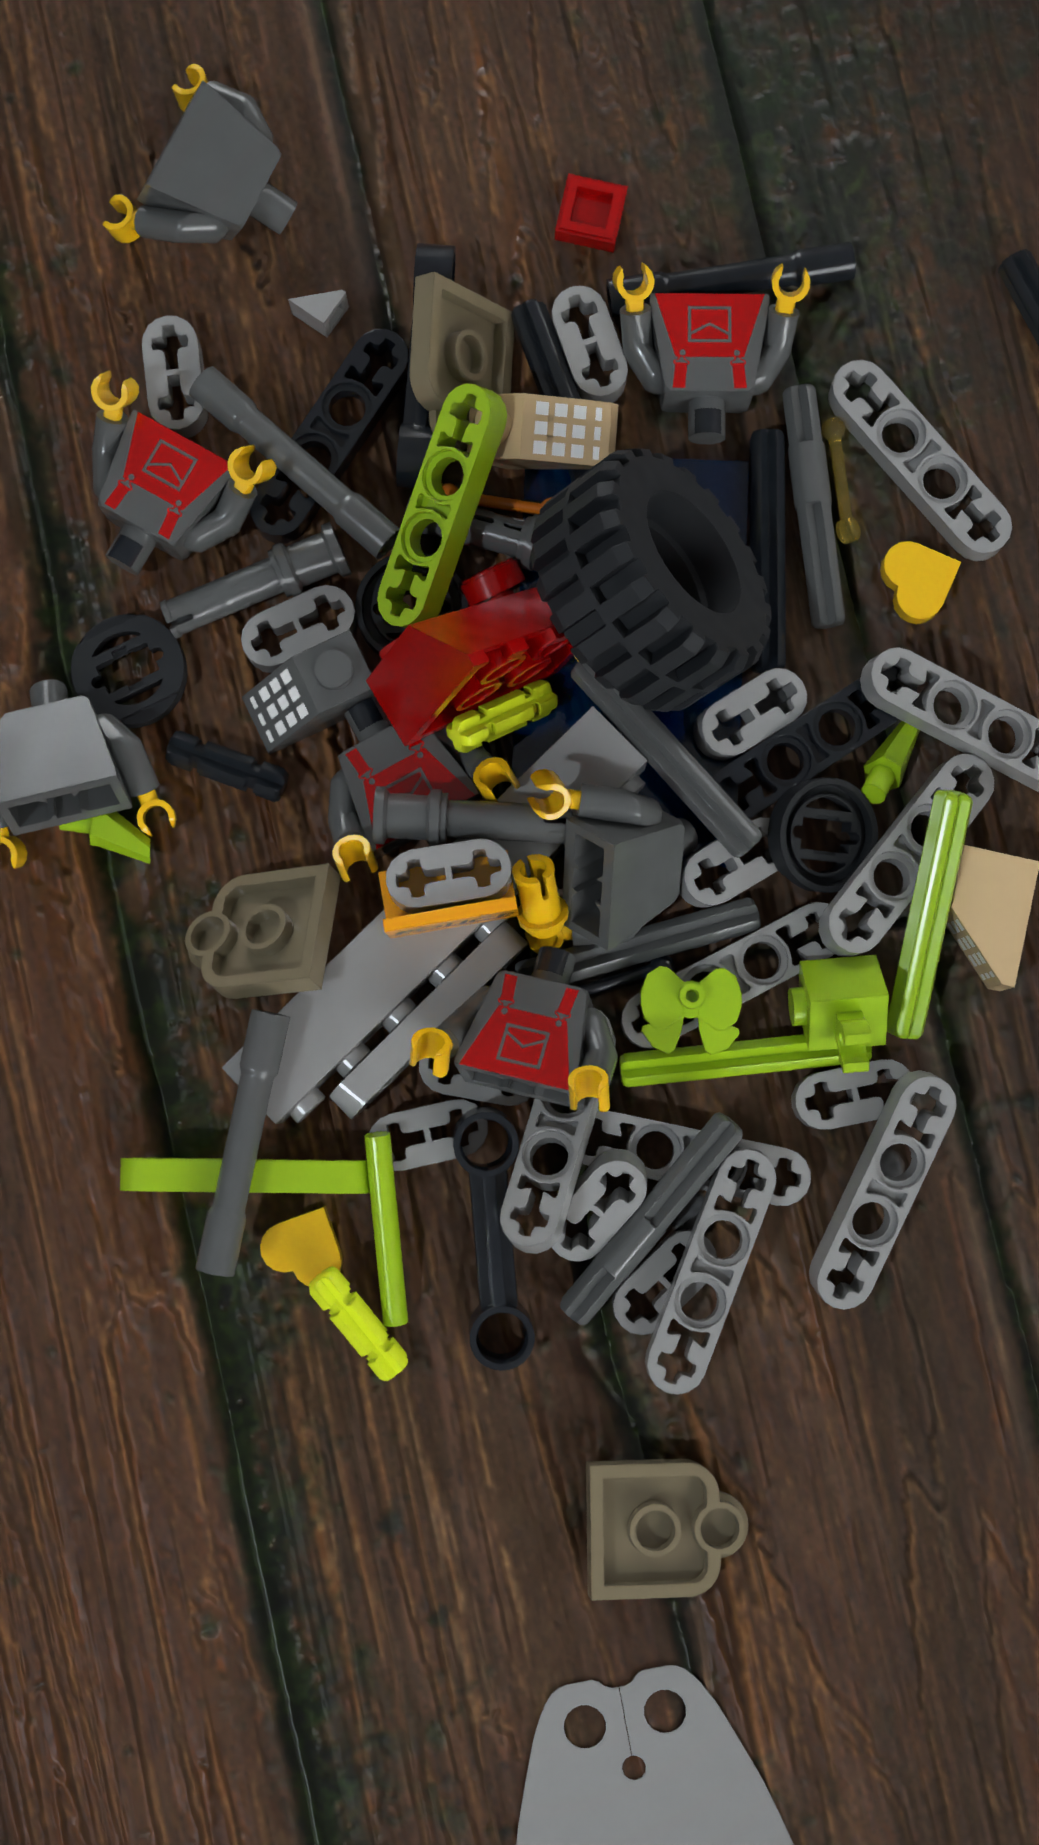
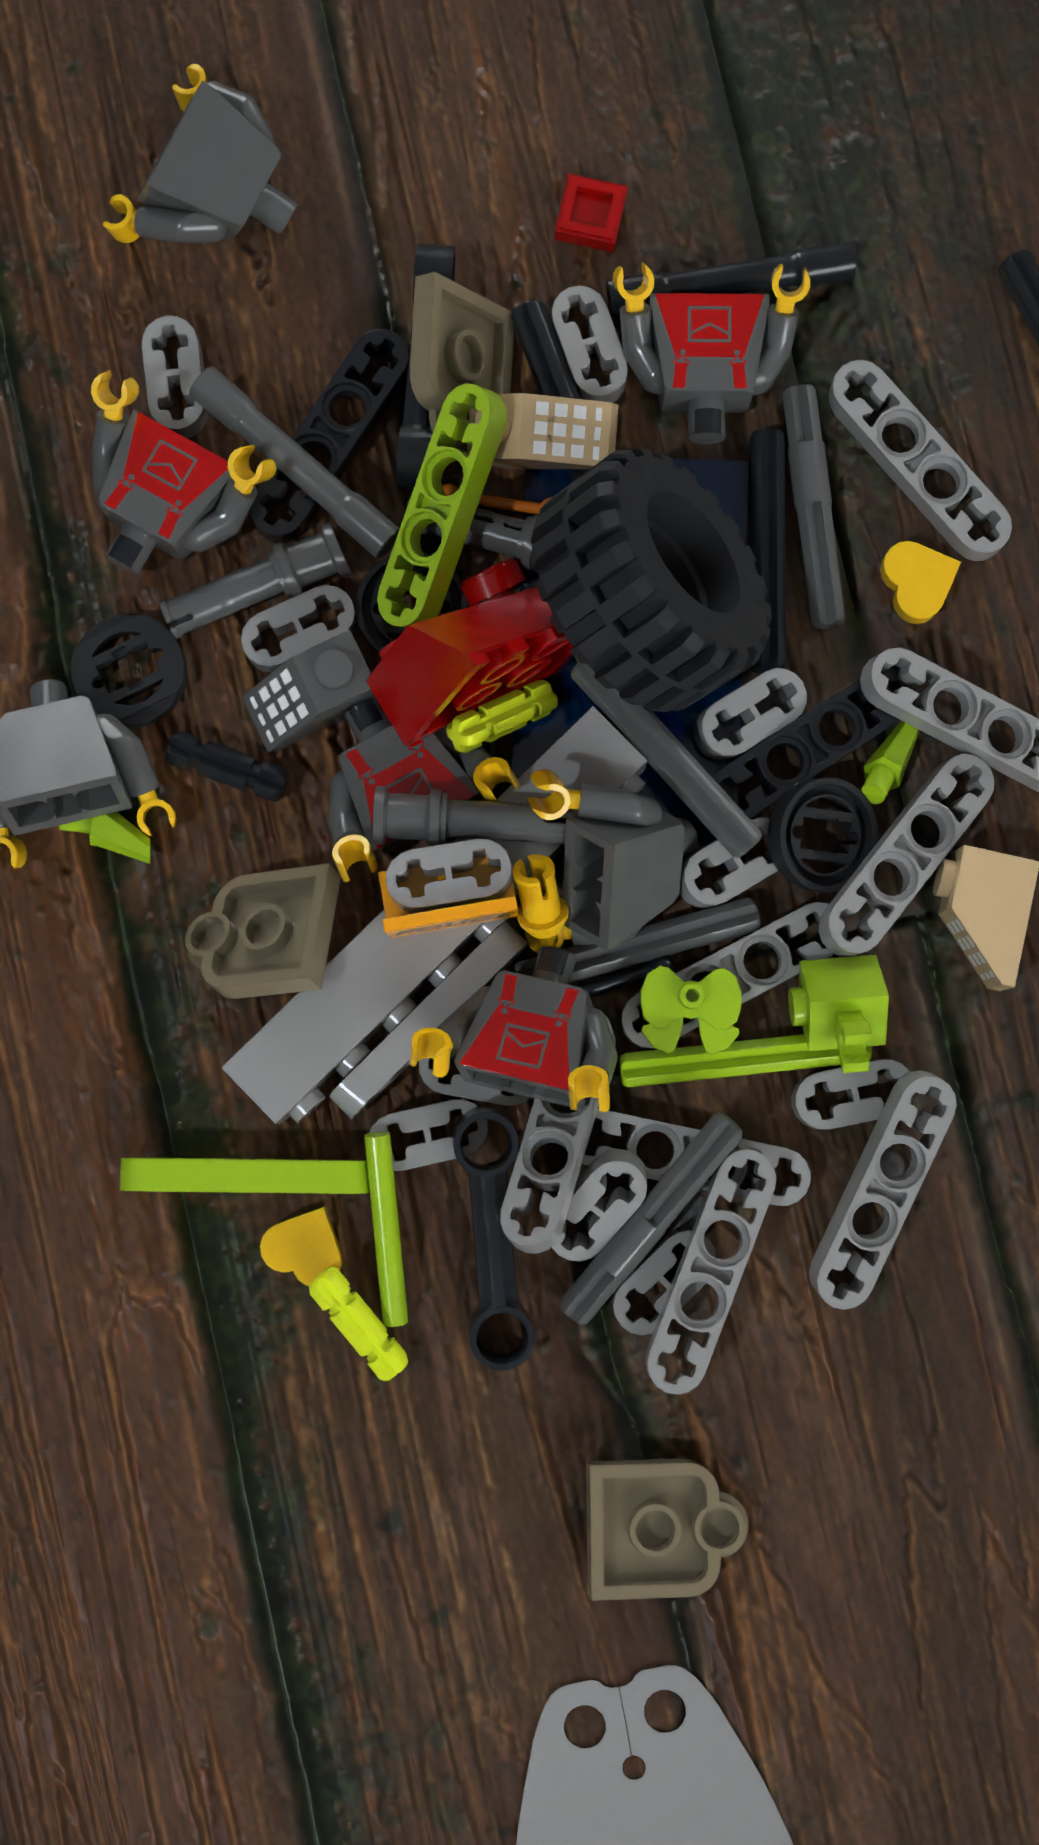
(227, 1215): dark grey piece -> none
(320, 310): light grey piece -> none
(847, 527): clear yellow hinge -> none
(928, 913): lime axle -> none

